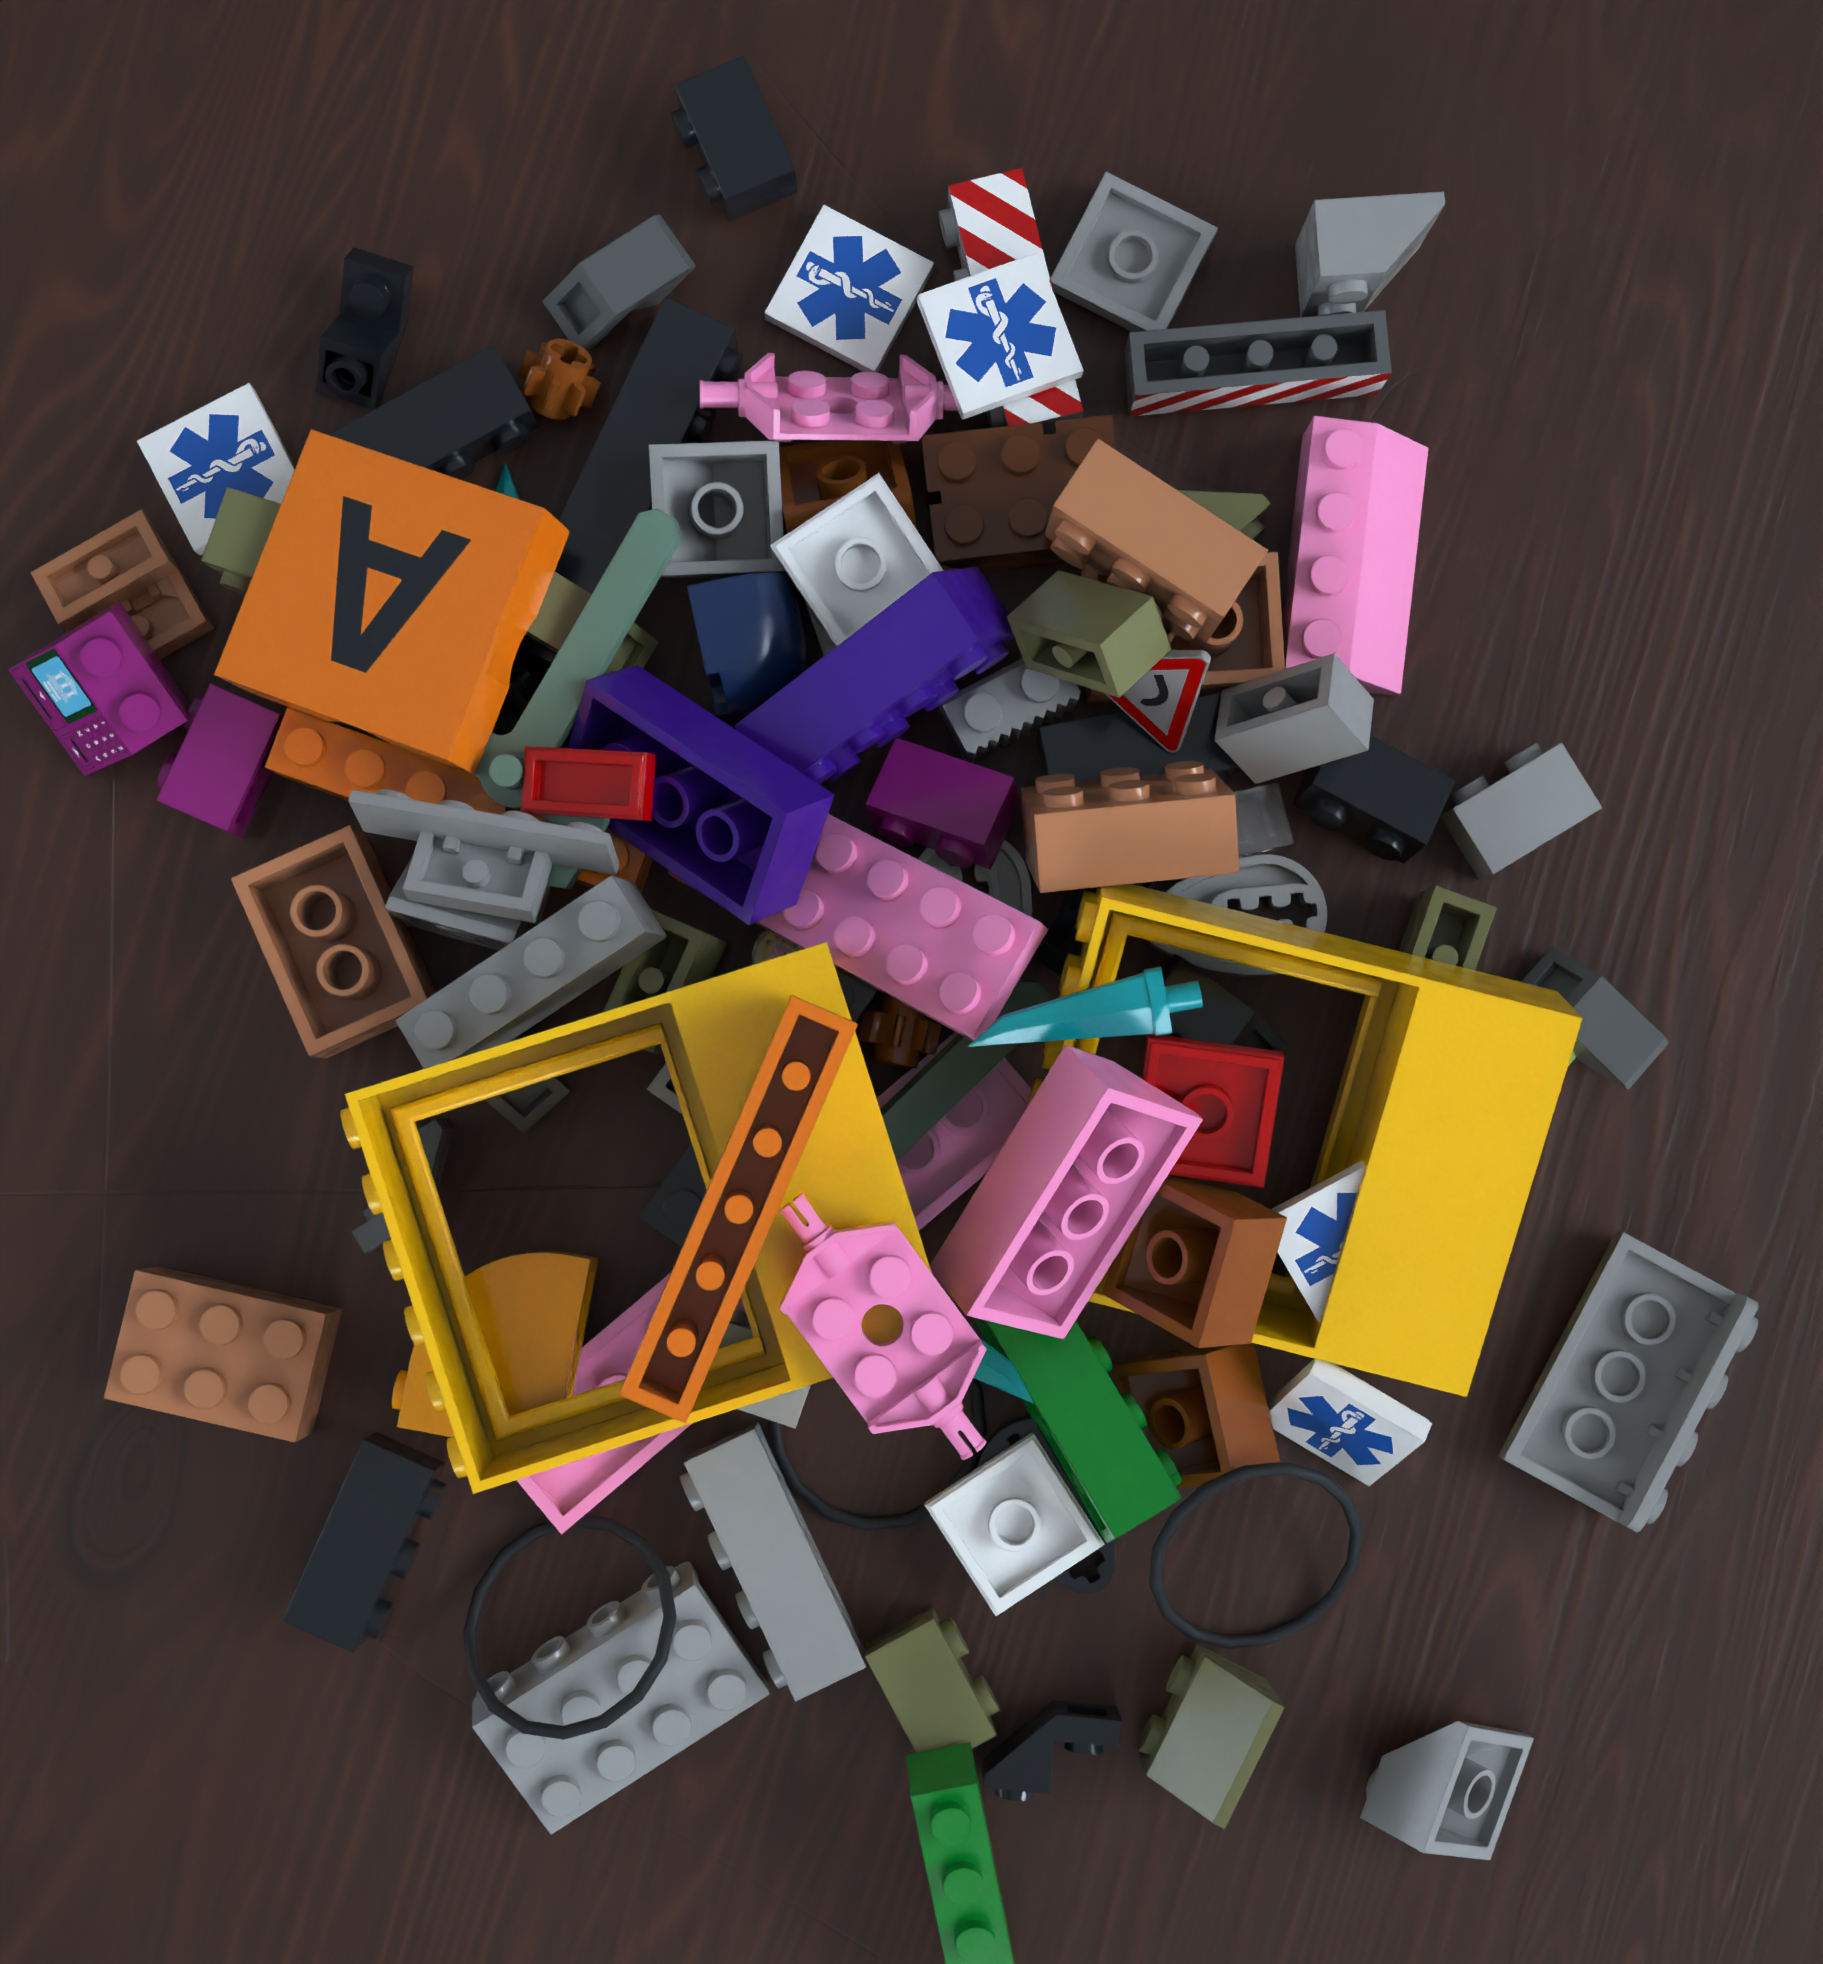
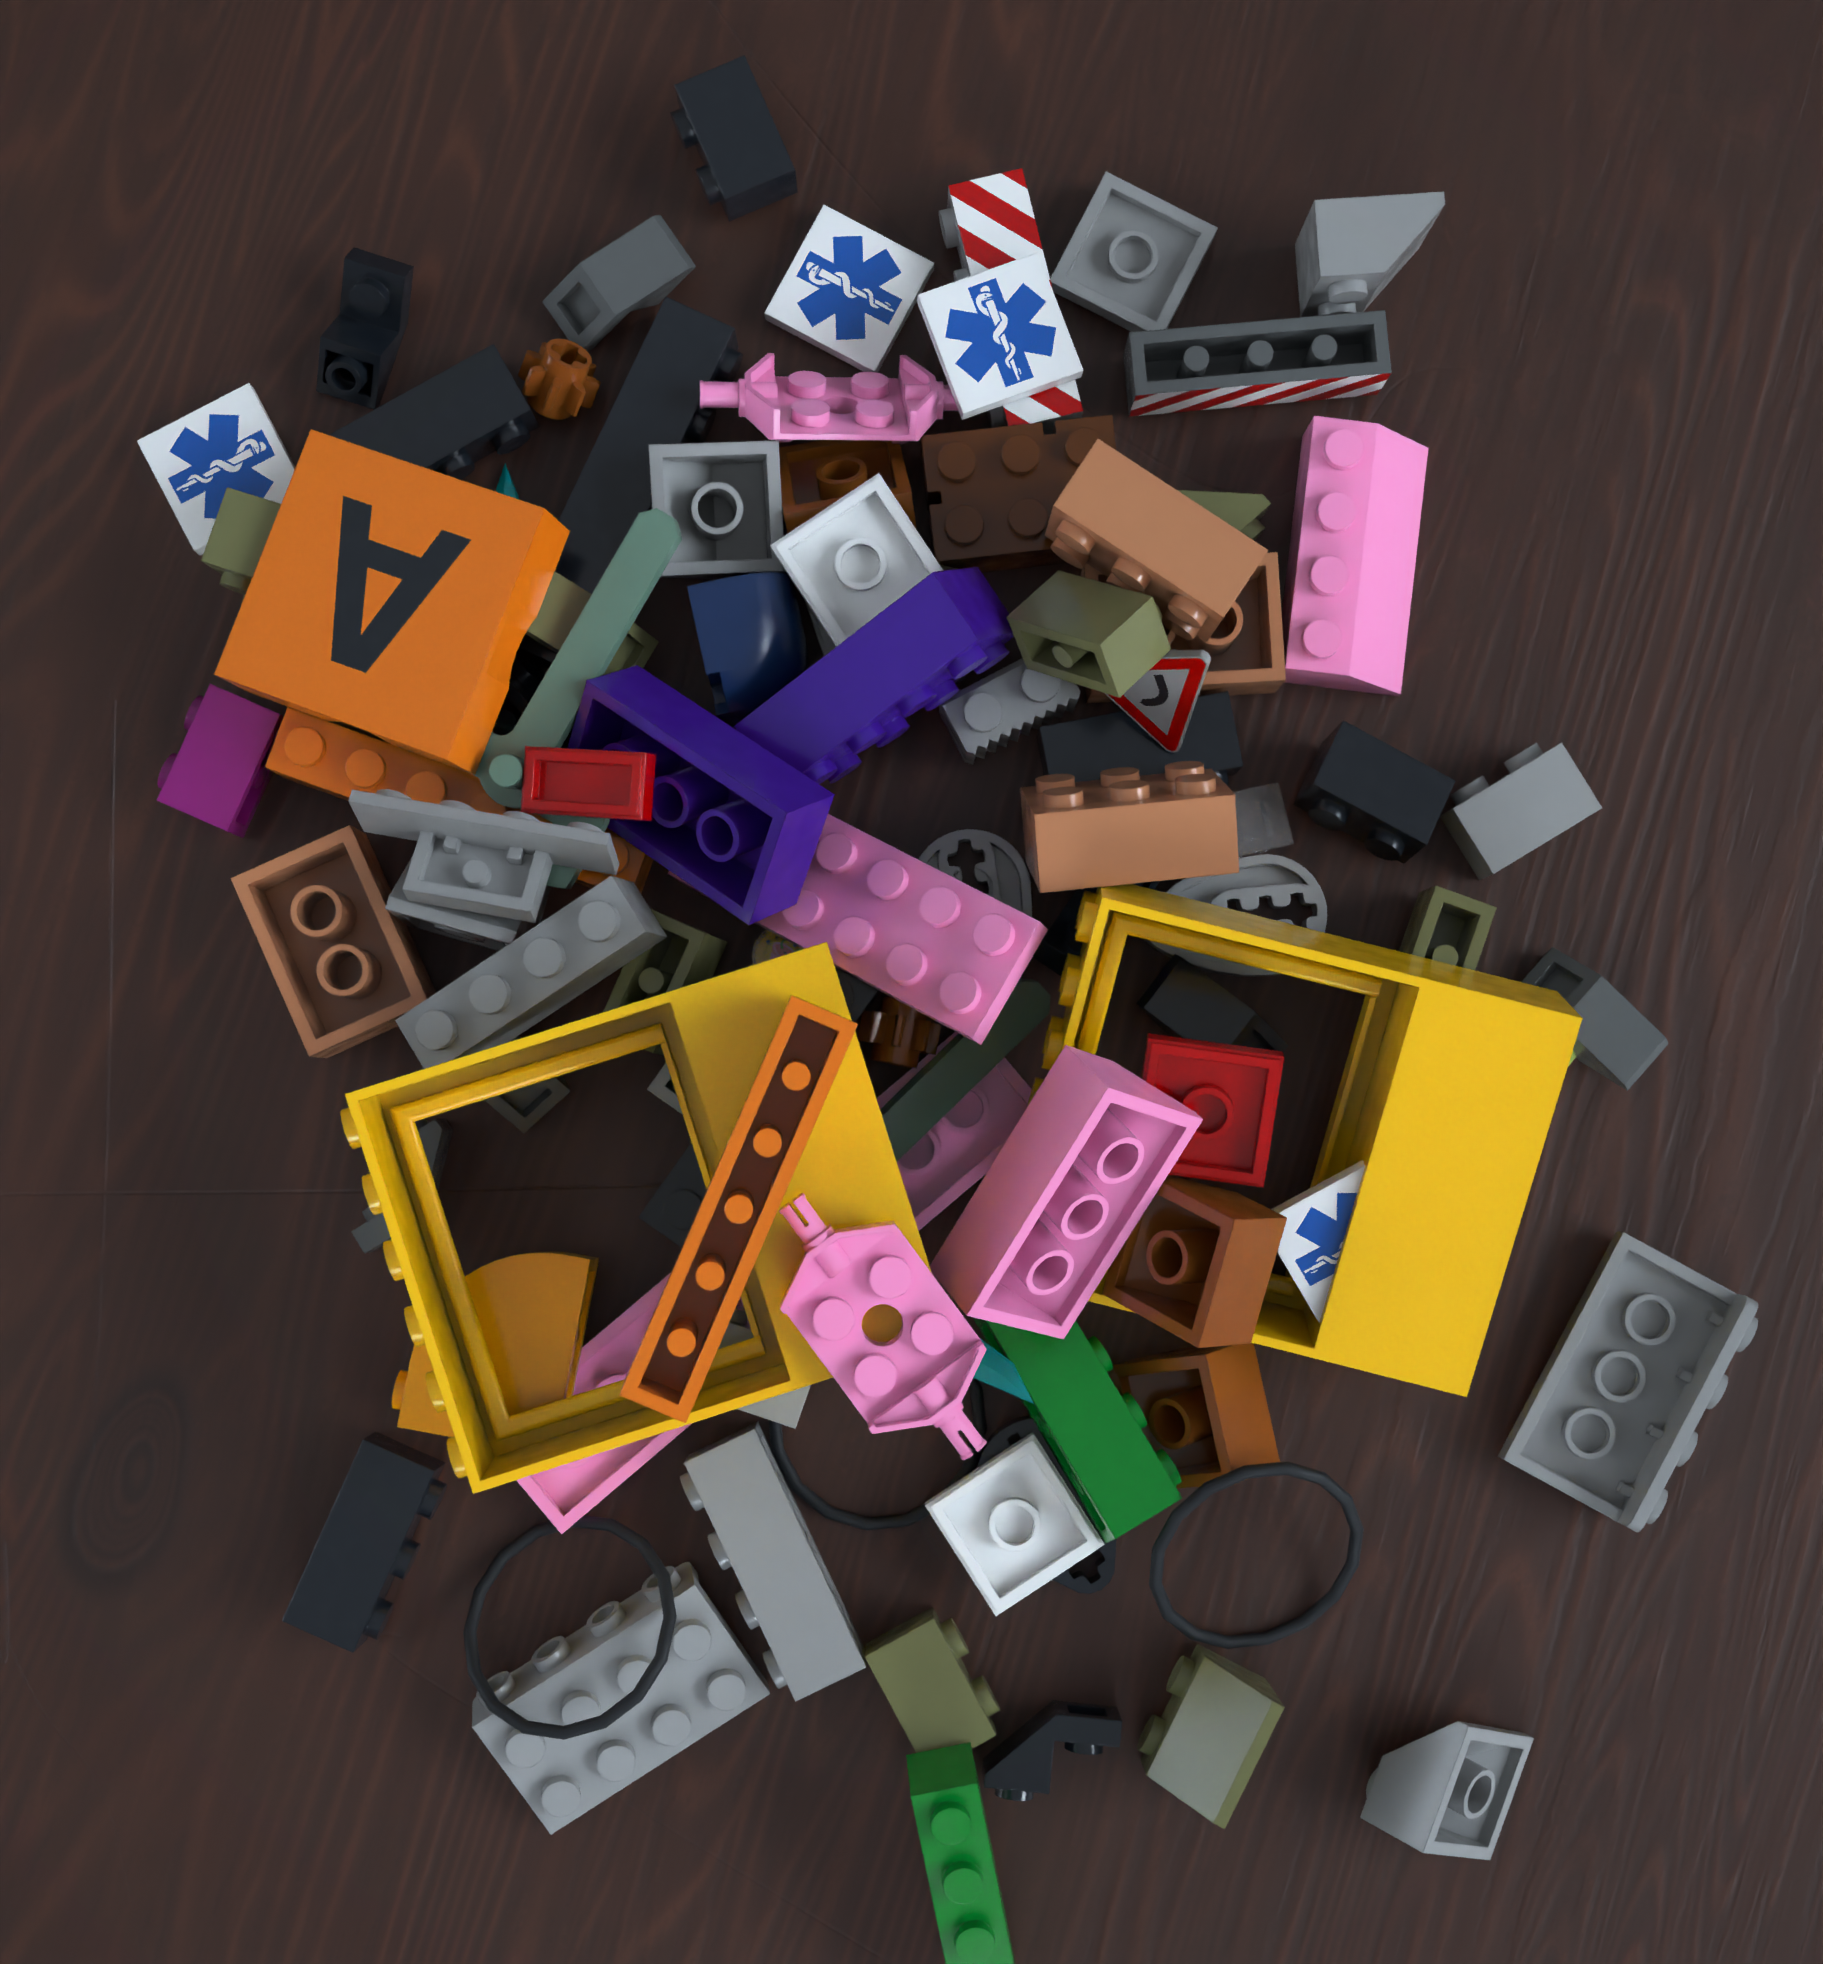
(102, 690): magenta slope -> none
(129, 567): nougat slope -> none
(223, 1353): nougat brick -> none
(942, 805): magenta brick -> none
(1111, 1010): teal bar -> none
(1295, 719): light grey brick -> none
(1346, 1421): white tile -> none

